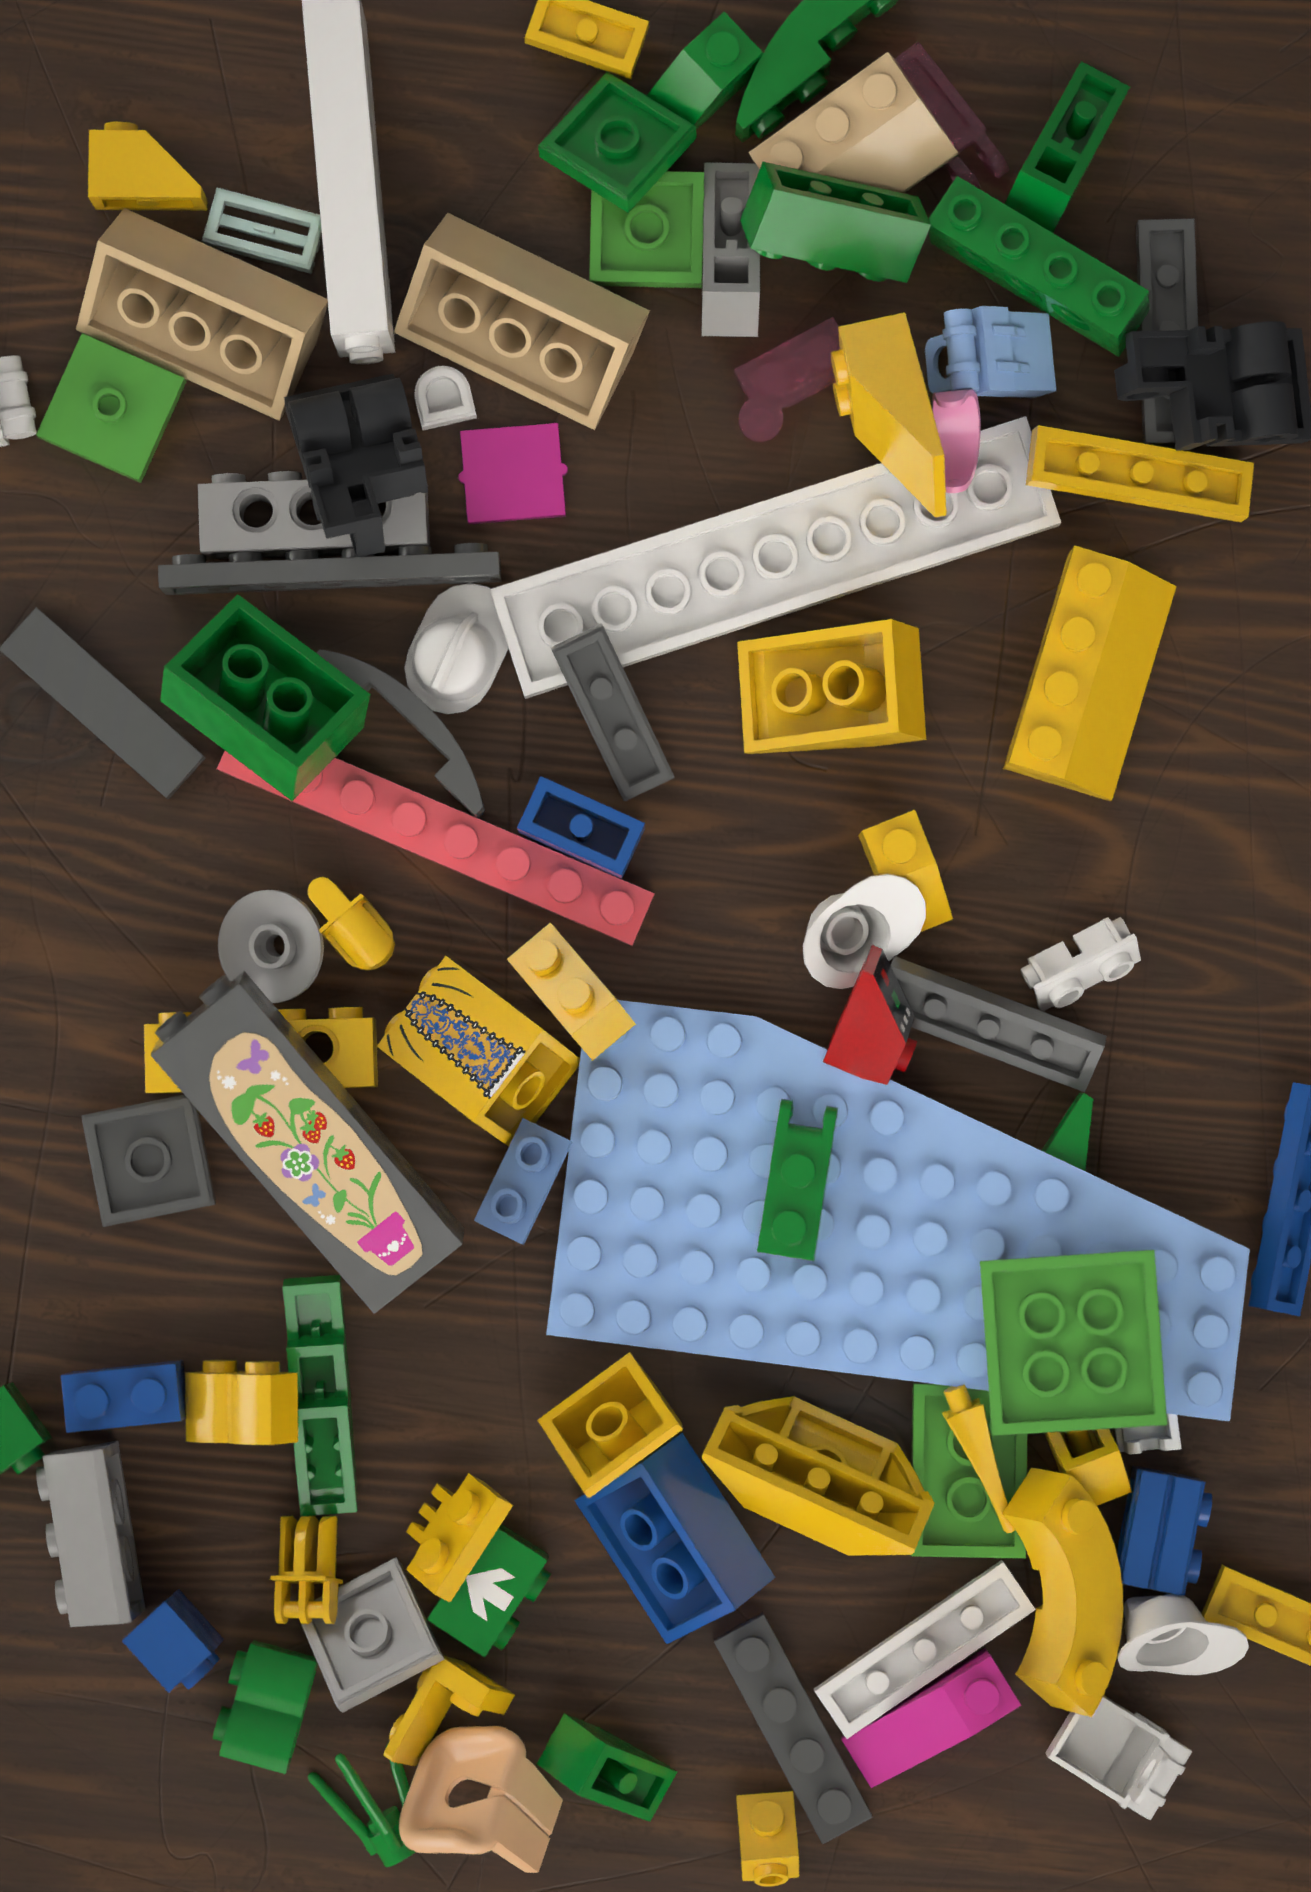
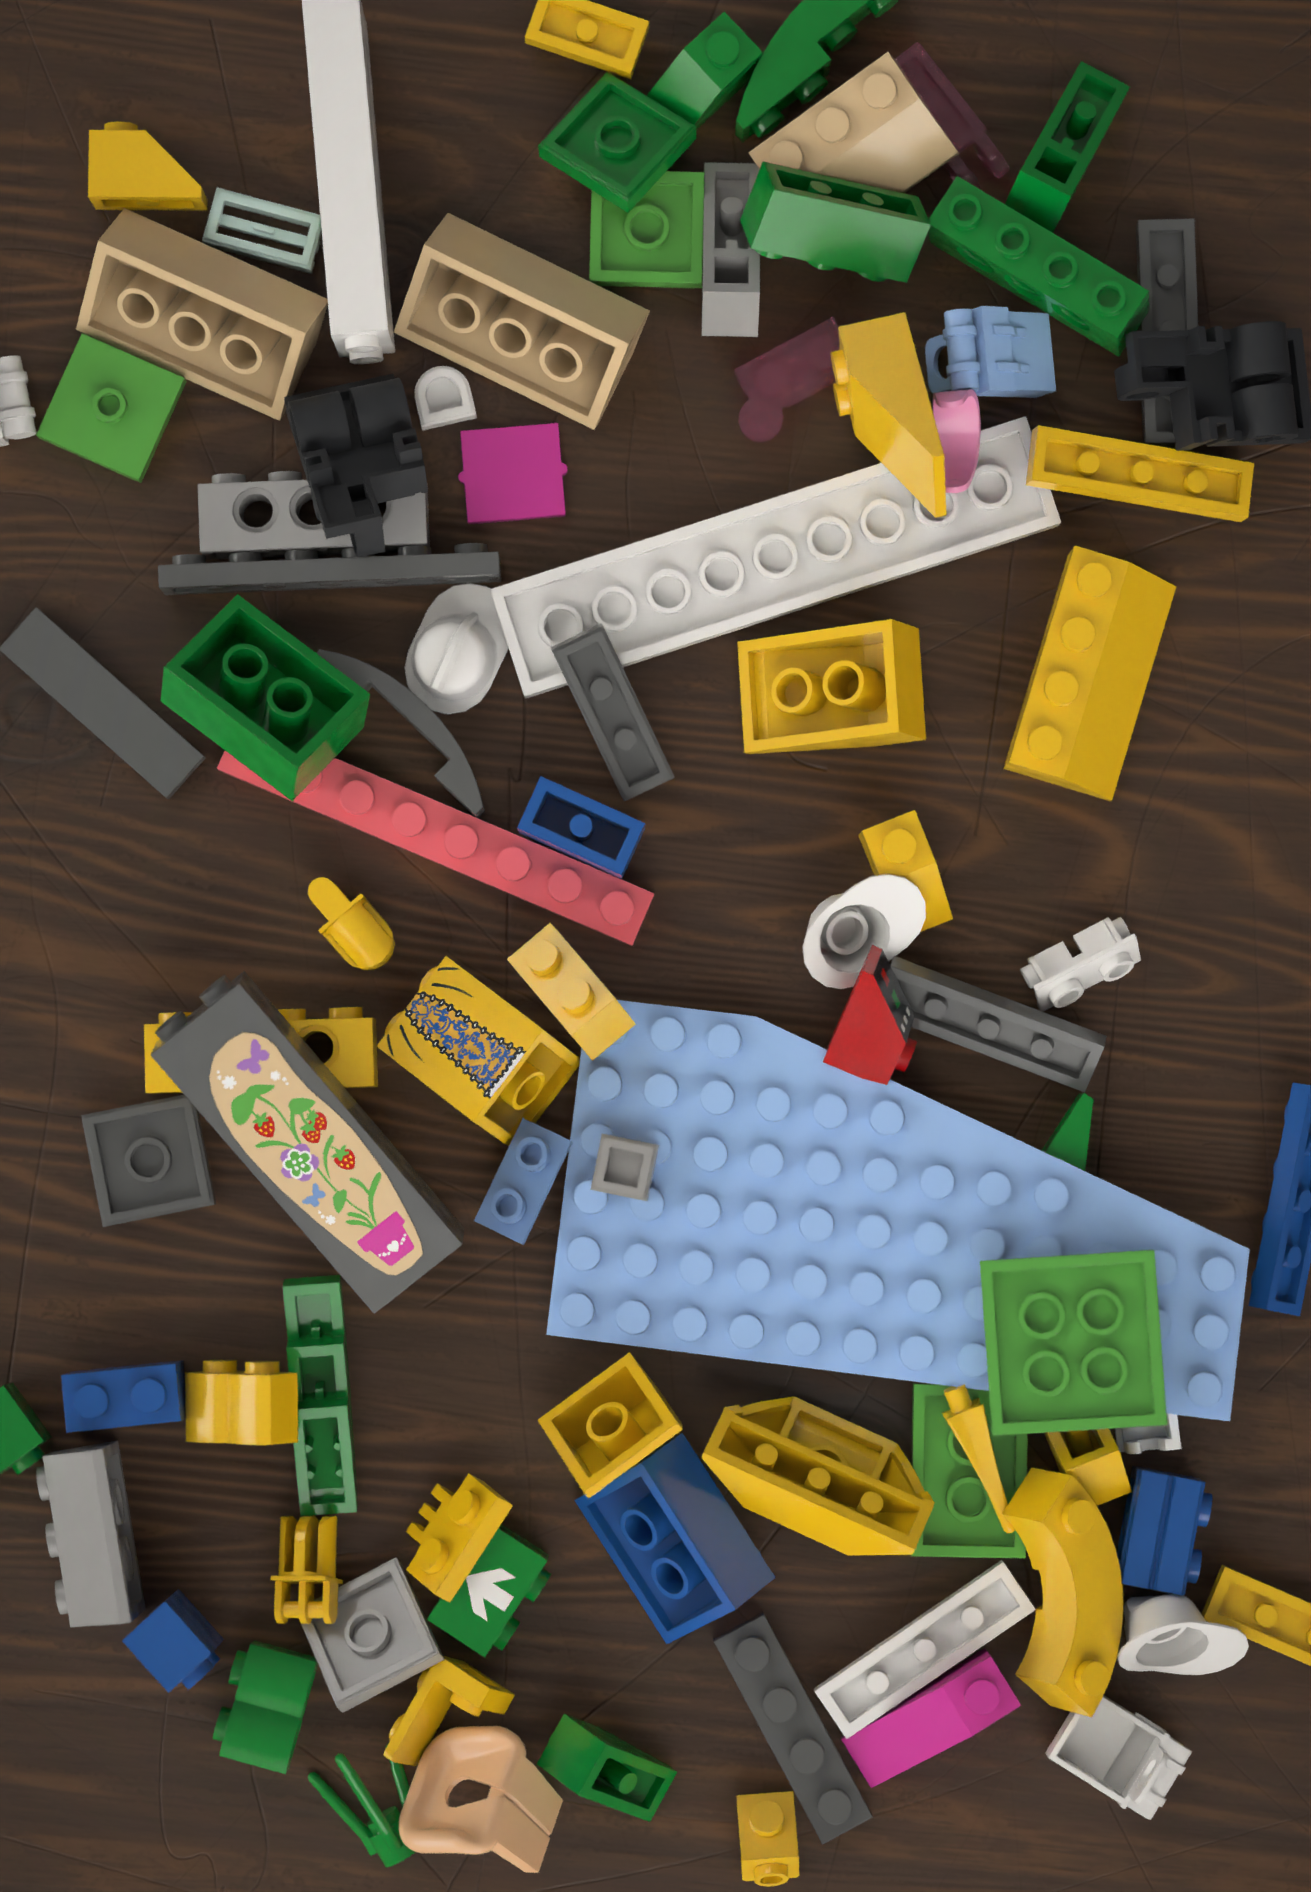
(249, 938): light grey dish -> none
(624, 1167): none -> light grey tile
(796, 1185): green hinge -> none

